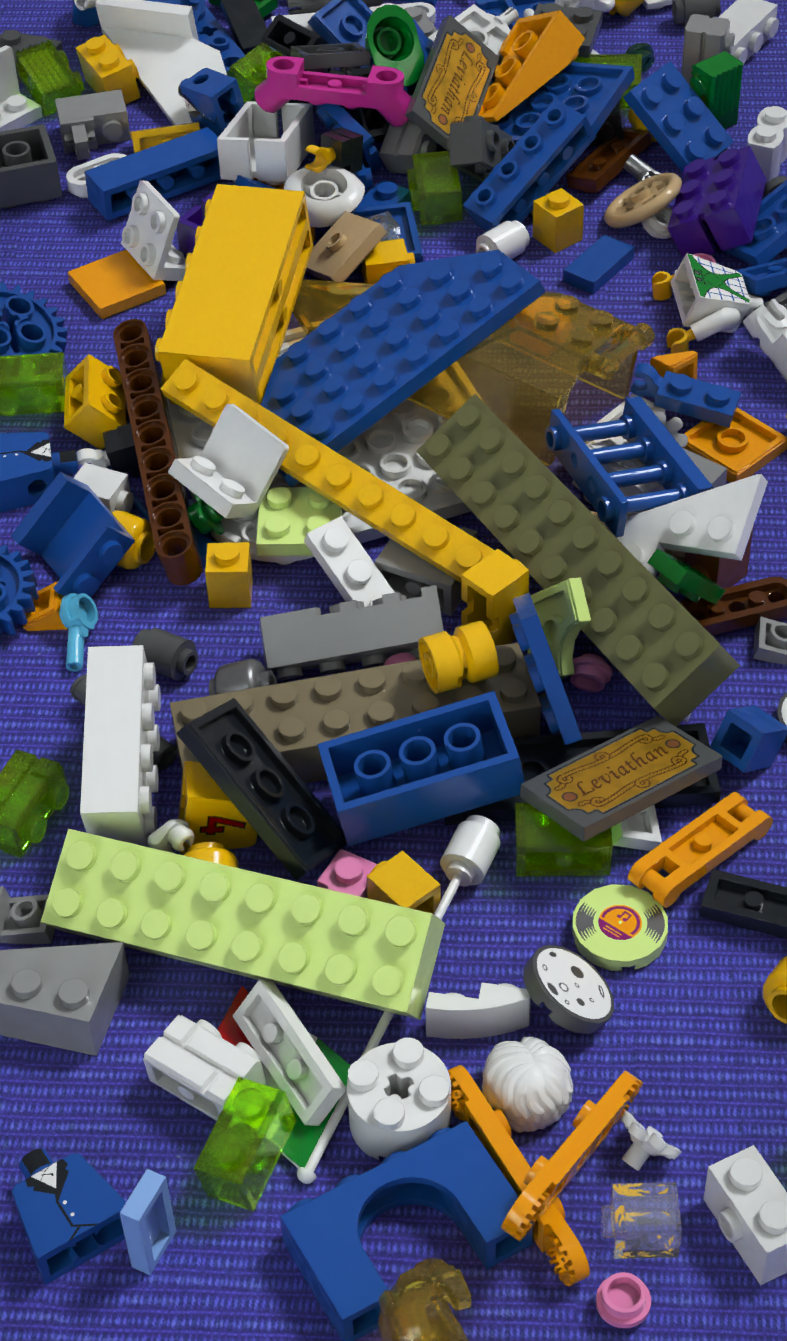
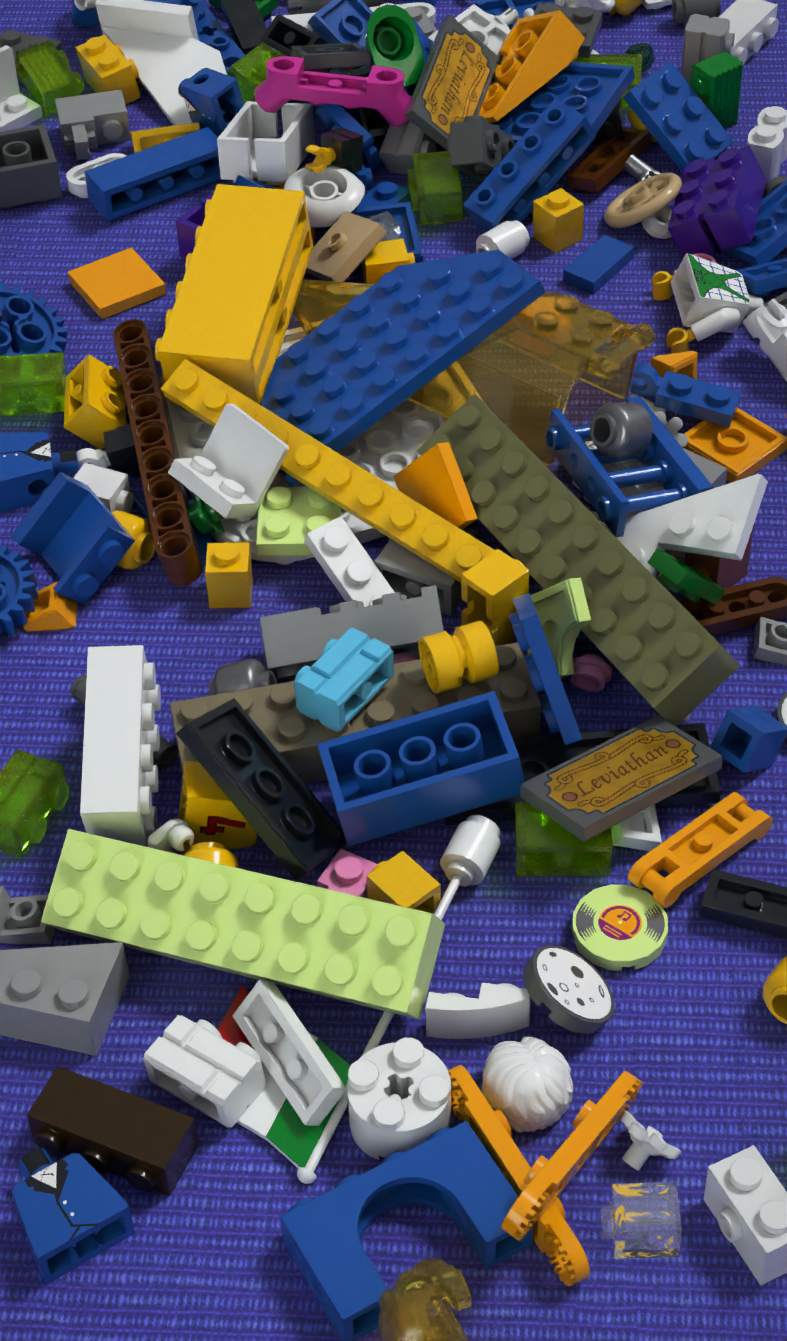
(79, 616): medium azure plate -> none
(113, 1131): none -> dark brown brick
(148, 1221): light blue tile -> none
(151, 233): white bracket -> none
(171, 654): dark grey brick -> none
(245, 1144): clear neon green brick -> none
(343, 678): none -> medium azure brick
(438, 485): none -> light orange tile
(621, 429): none -> flat silver head
(623, 1300): bright pink plate -> none

